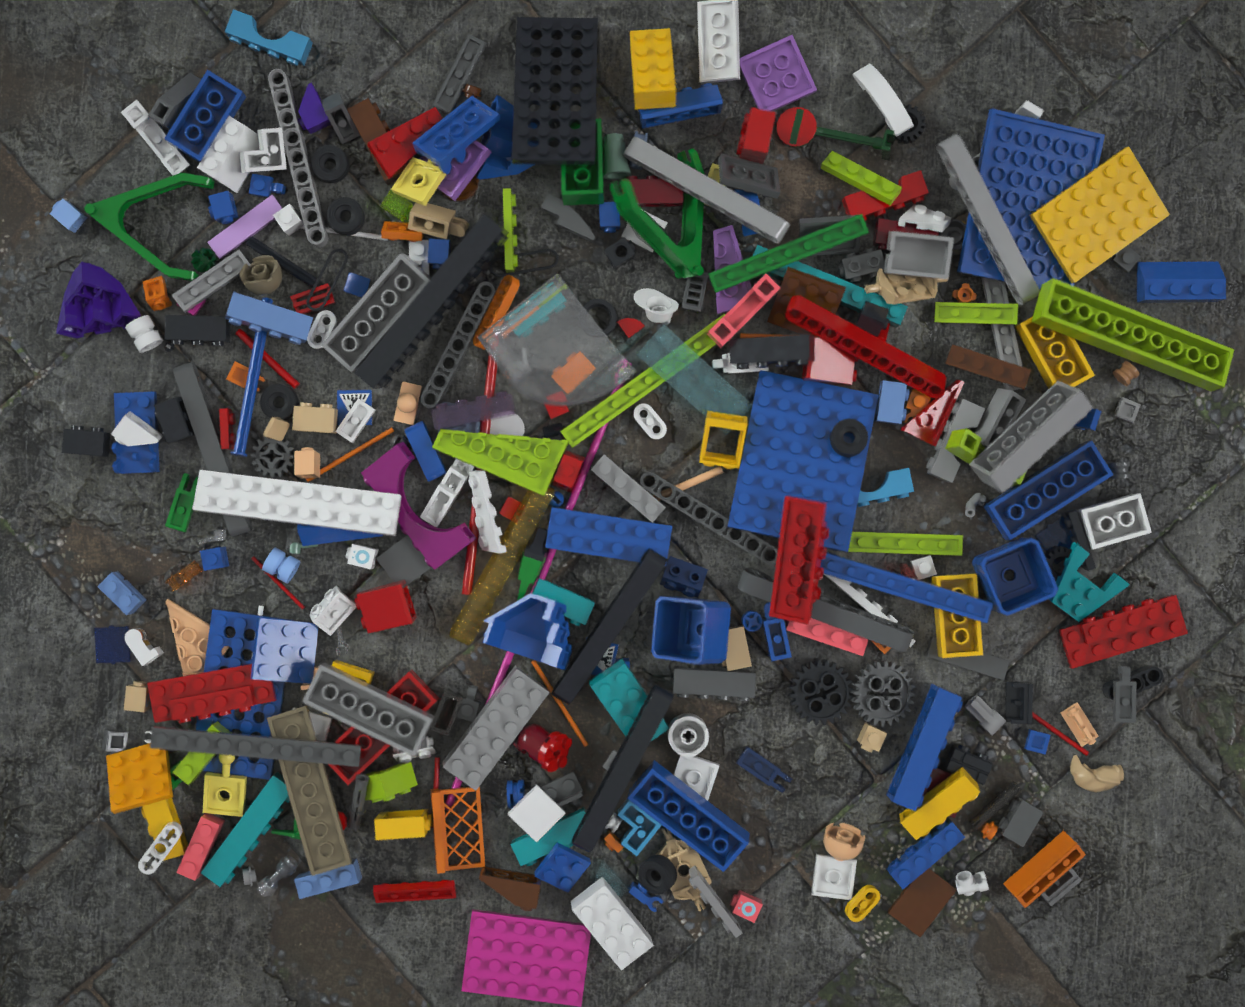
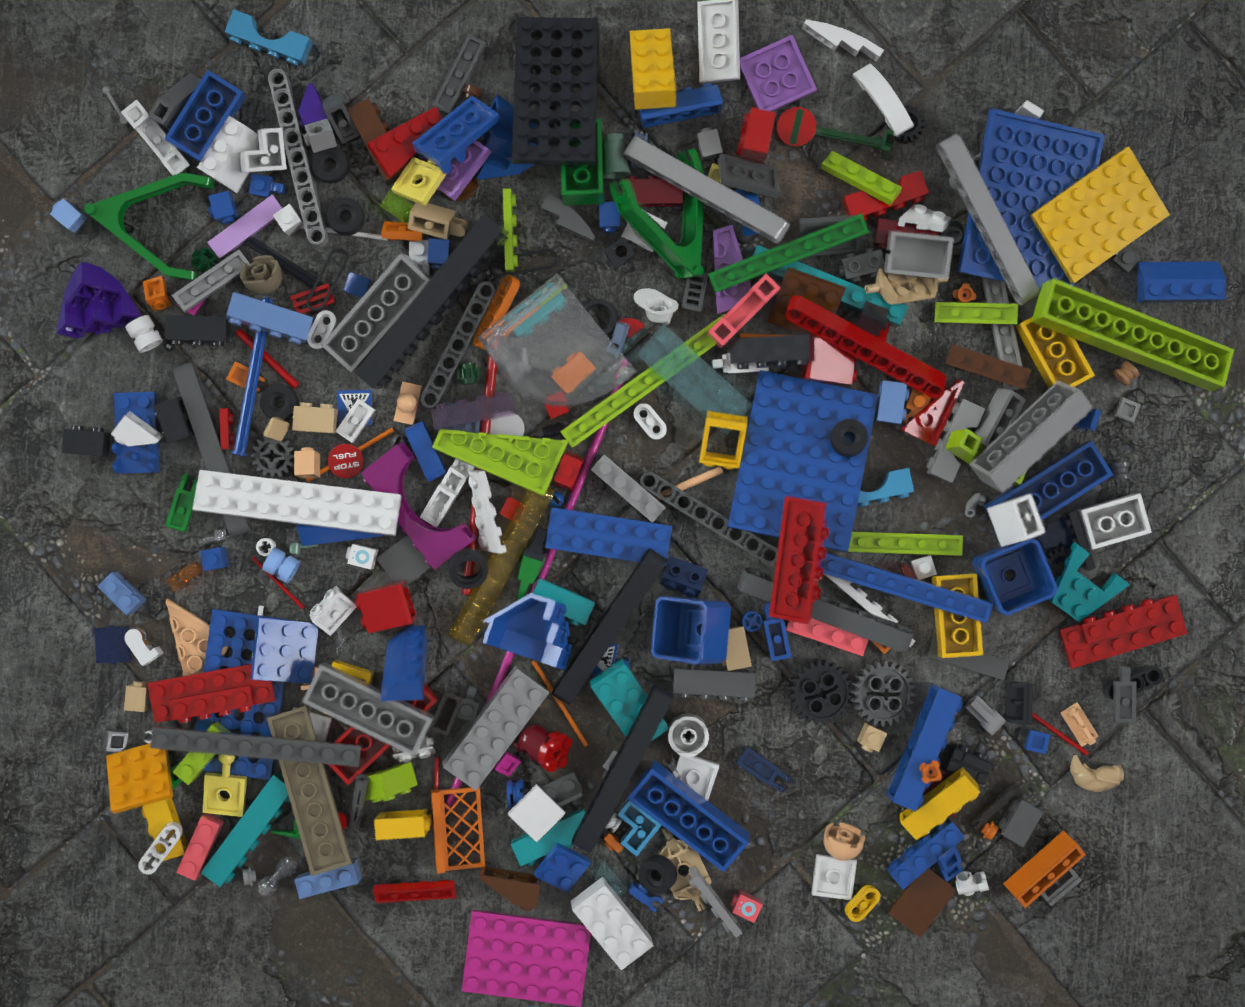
(106, 90): none -> light grey hinge
(261, 543): none -> white bush
(319, 135): none -> light grey brick
(345, 461): none -> red sticker
(405, 665): none -> blue slope
(468, 373): none -> dark green gear
(472, 581): none -> black tyre
(507, 764): none -> dark pink plate
(620, 334): none -> sand blue bar
(671, 765): none -> clear hand
(709, 143): none -> light grey brick
(835, 36): none -> white slope
(935, 775): none -> orange plate
(949, 864): none -> blue slope
(1016, 520): none -> white slope

